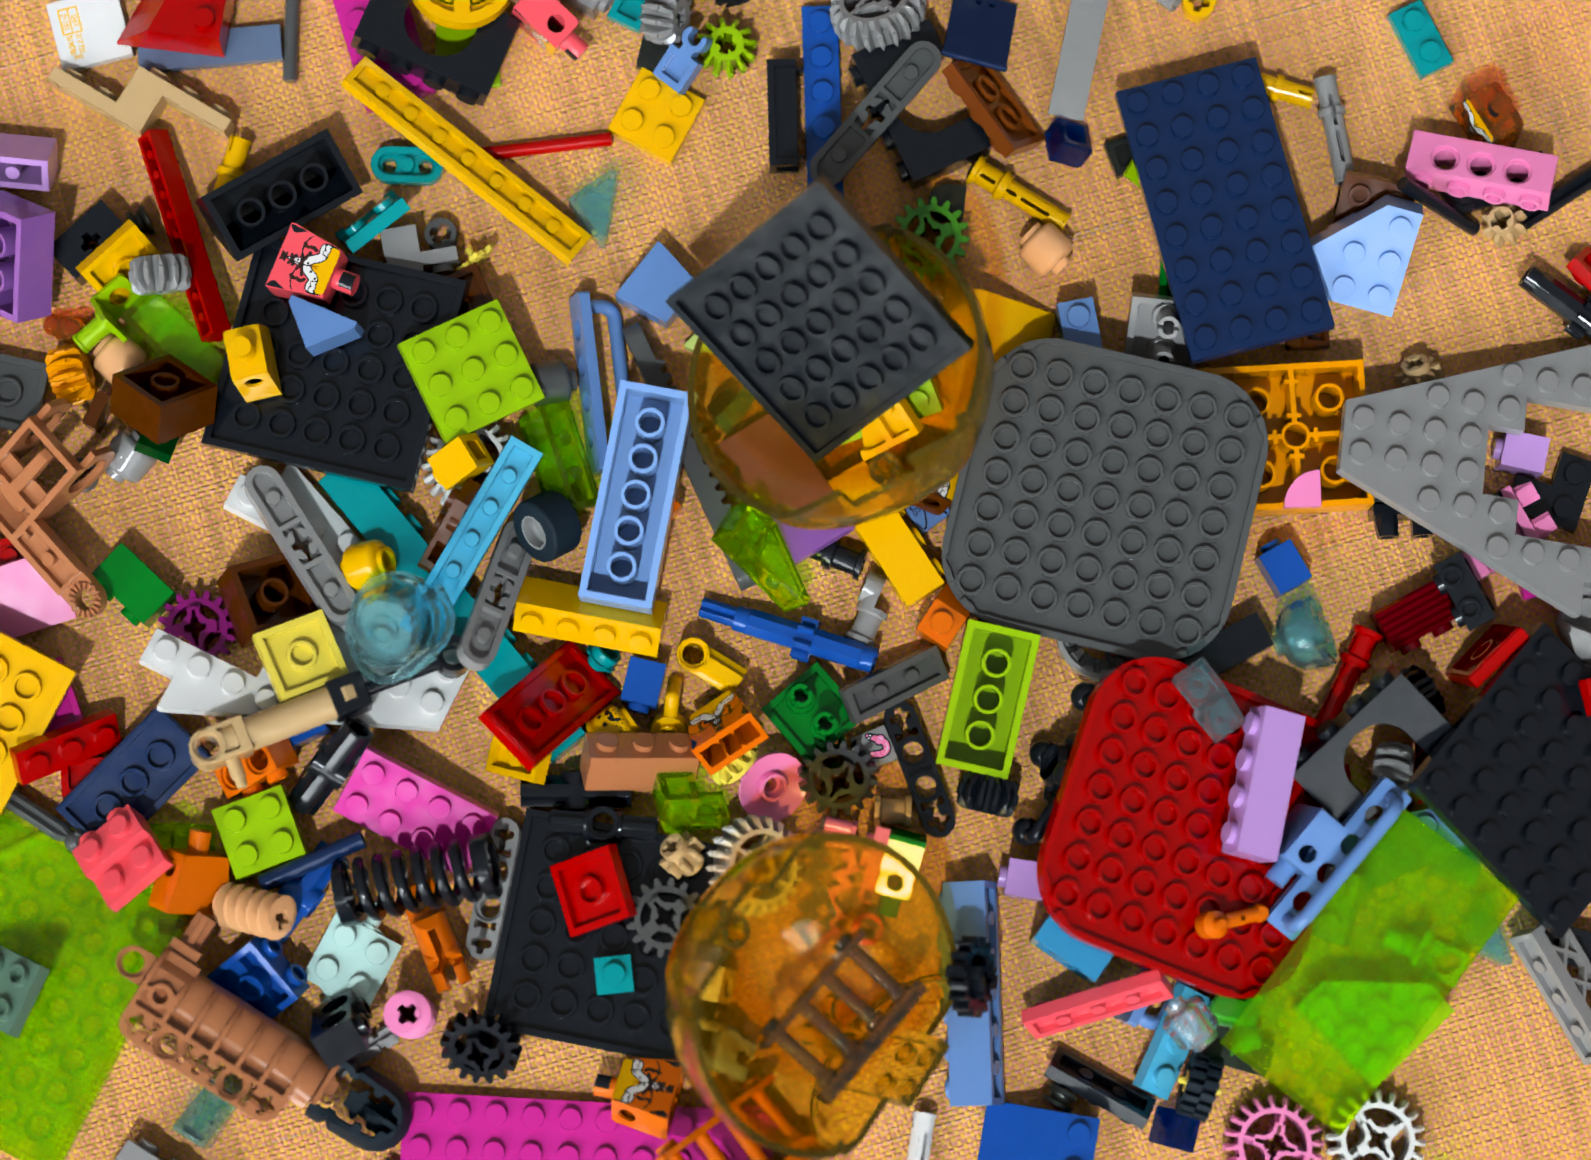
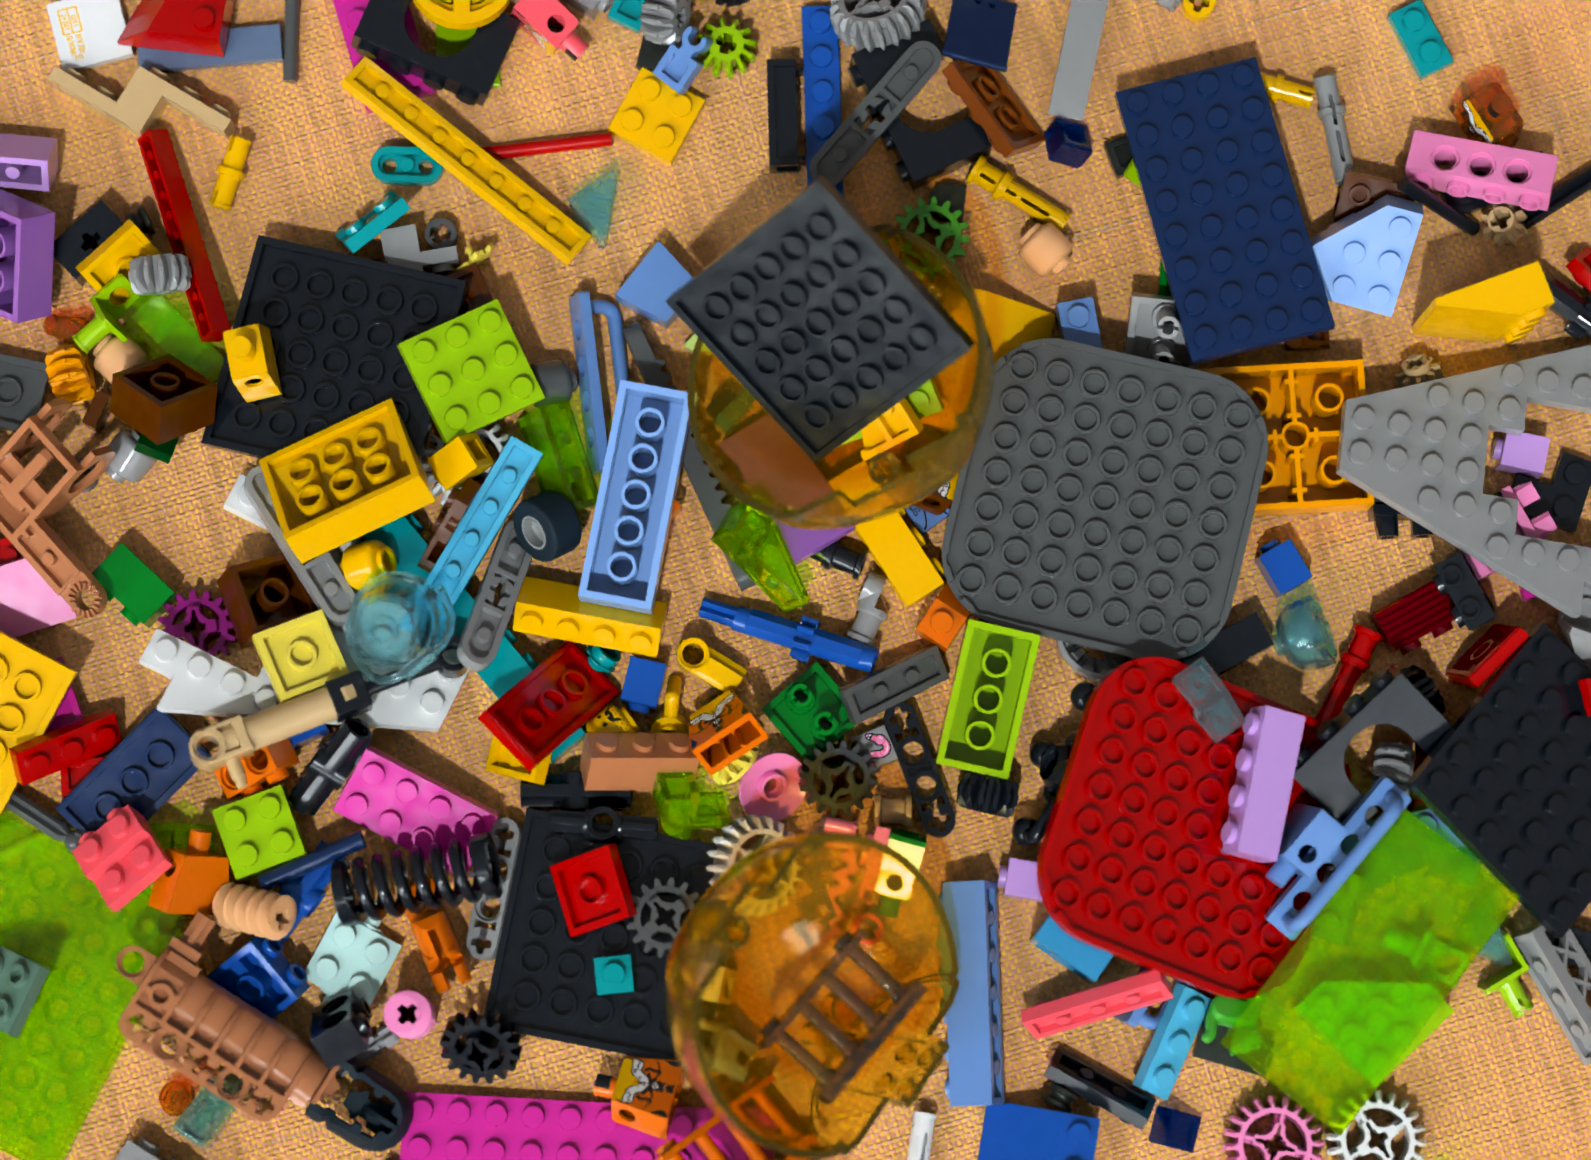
(176, 1097): none -> clear orange plate
(281, 191): black slope -> none
(310, 269): torso -> none
(321, 327): medium blue slope -> none
(345, 481): none -> yellow slope
(682, 854): tan gear -> none
(971, 976): black gear -> none
(1190, 1023): clear head -> none
(1199, 1085): black wheel -> none
(1215, 923): orange piece -> none
(1304, 491): bright pink tile -> none
(1491, 309): none -> yellow slope
(1507, 981): none -> lime bracket

